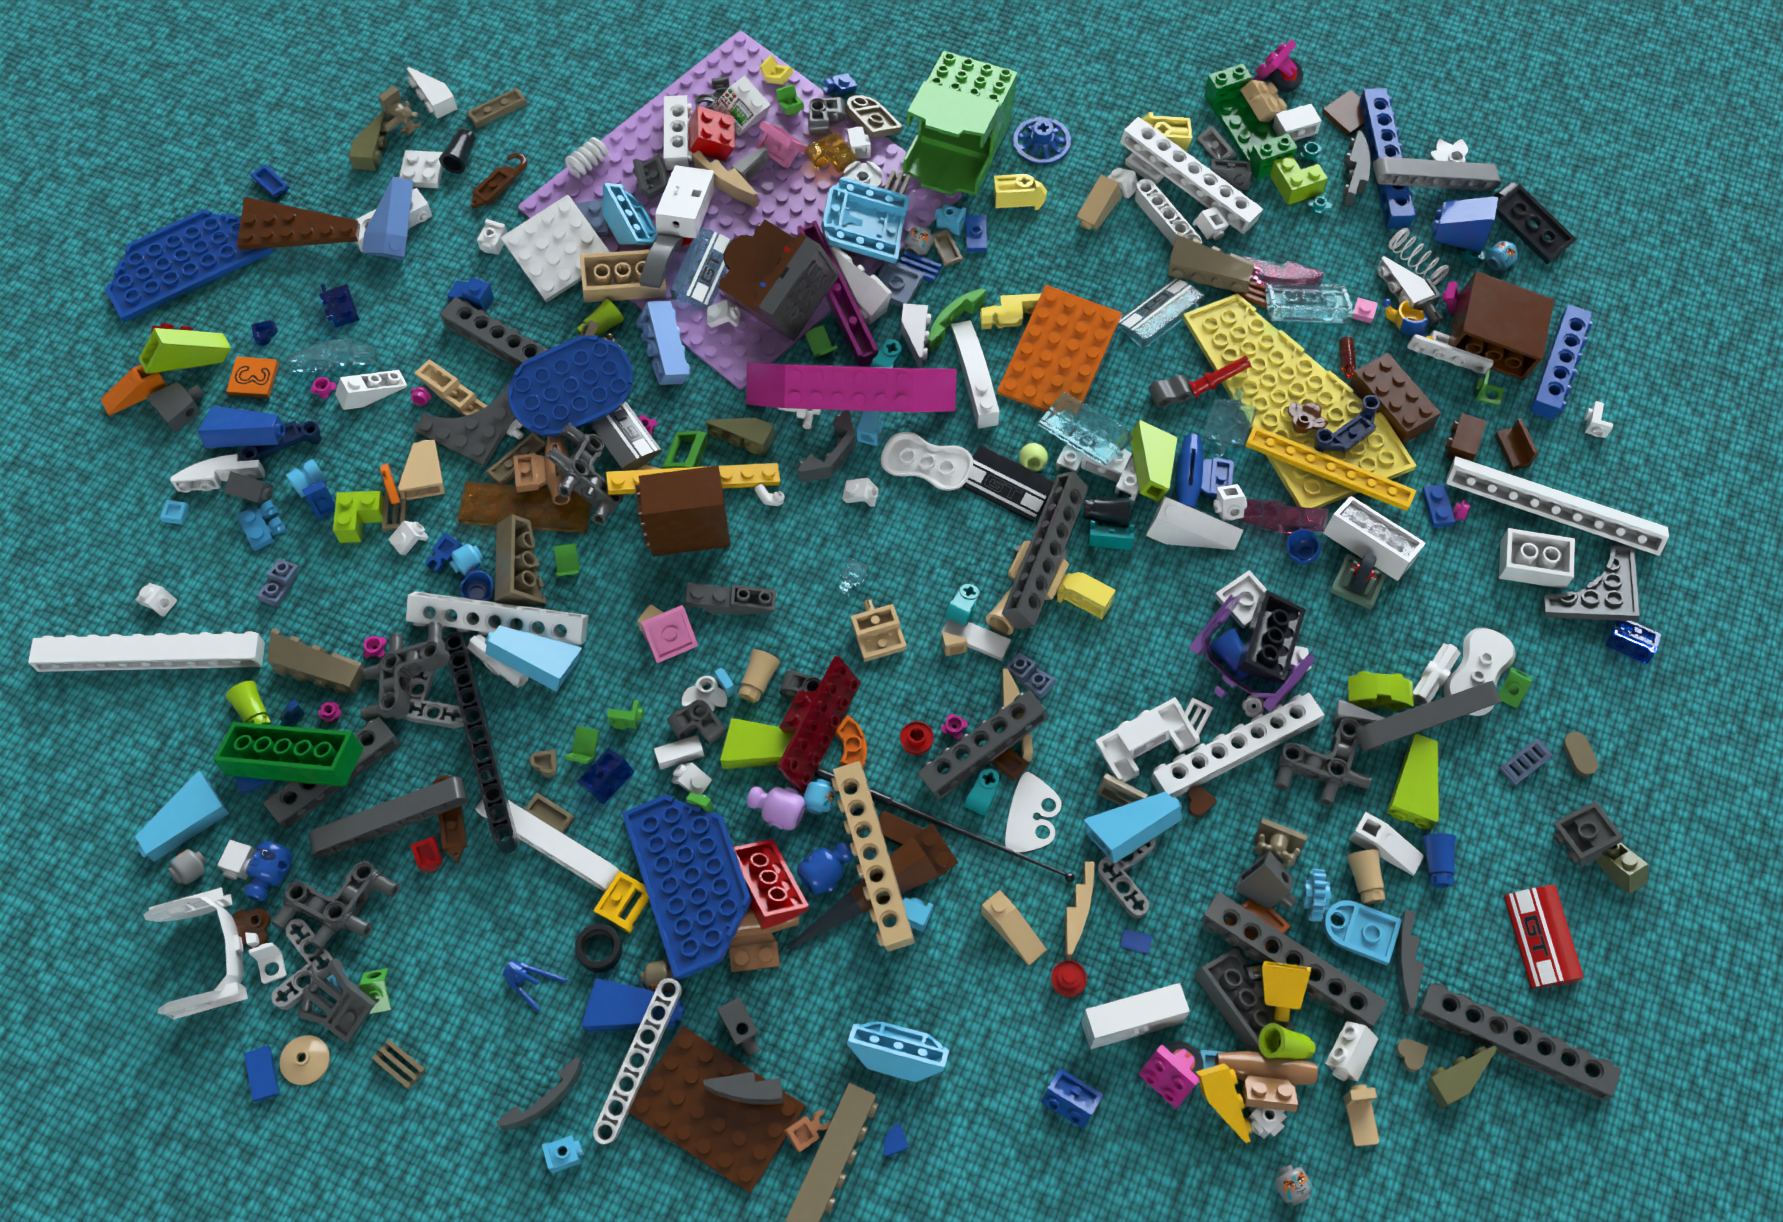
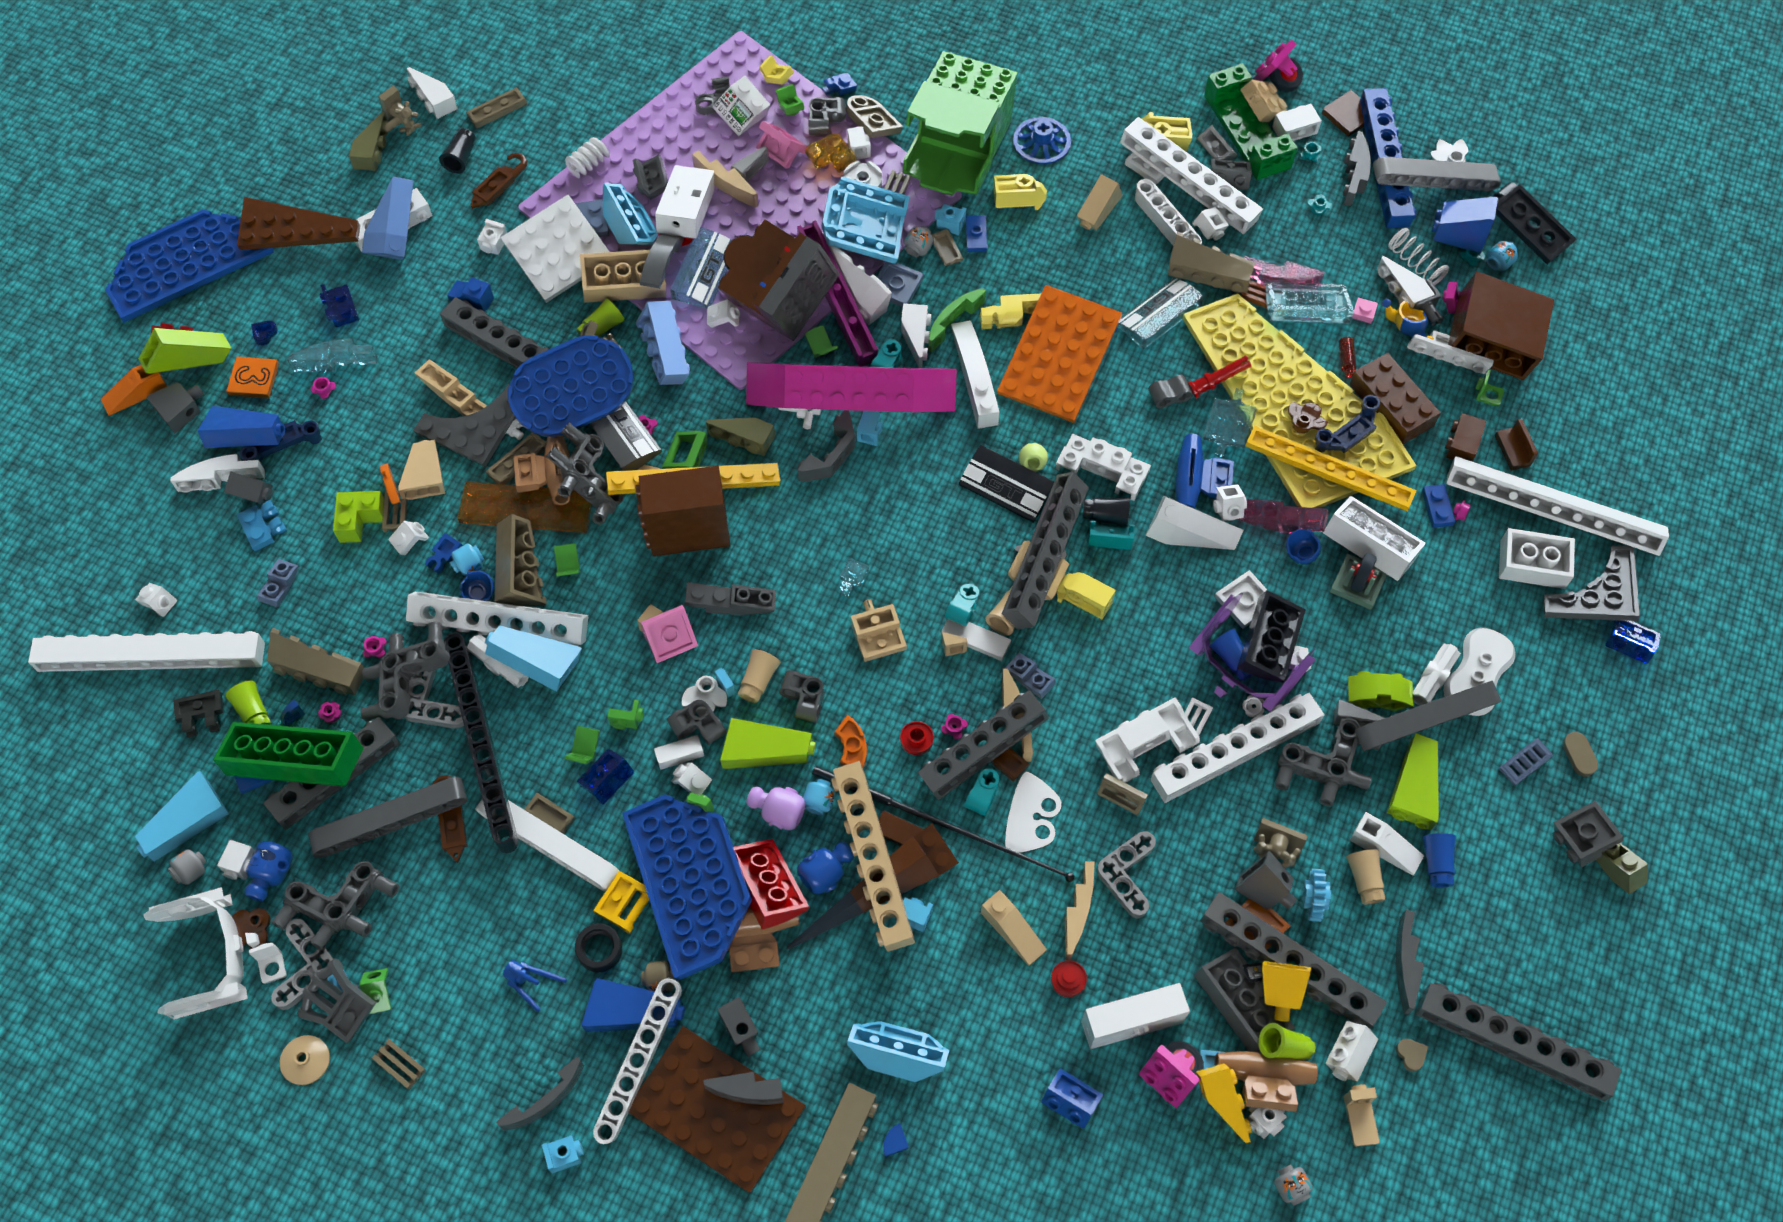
(174, 512): medium azure tile -> none
(196, 707): none -> pearl dark grey plate
(261, 1074): blue tile -> none
(270, 181): blue tile -> none
(305, 477): medium azure wheel -> none
(320, 499): blue plate -> none
(368, 388): white slope -> none
(420, 396): dark pink plate -> none
(422, 168): white plate -> none
(427, 855): red plate -> none
(545, 762): dark tan tile -> none
(676, 131): white brick -> none
(711, 133): brick -> none
(767, 498): white arm -> none
(804, 1131): nougat plate -> none
(814, 721): dark red bracket -> none
(860, 490): white bracket -> none
(921, 264): blue tile -> none
(940, 465): white plate -> none
(1085, 429): clear light blue slope -> none
(1126, 179): white bracket -> none
(1133, 825): medium azure slope -> none
(1136, 941): blue sticker -> none
(1153, 459): slope -> none
(1200, 801): reddish brown tile -> none
(1297, 183): lime brick -> none
(1363, 930): medium azure plate -> none
(1458, 1081): olive slope -> none
(1515, 687): bright green bracket -> none
(1543, 937): red slope -> none
(1561, 361): brick -> none
(1594, 424): white bracket -> none

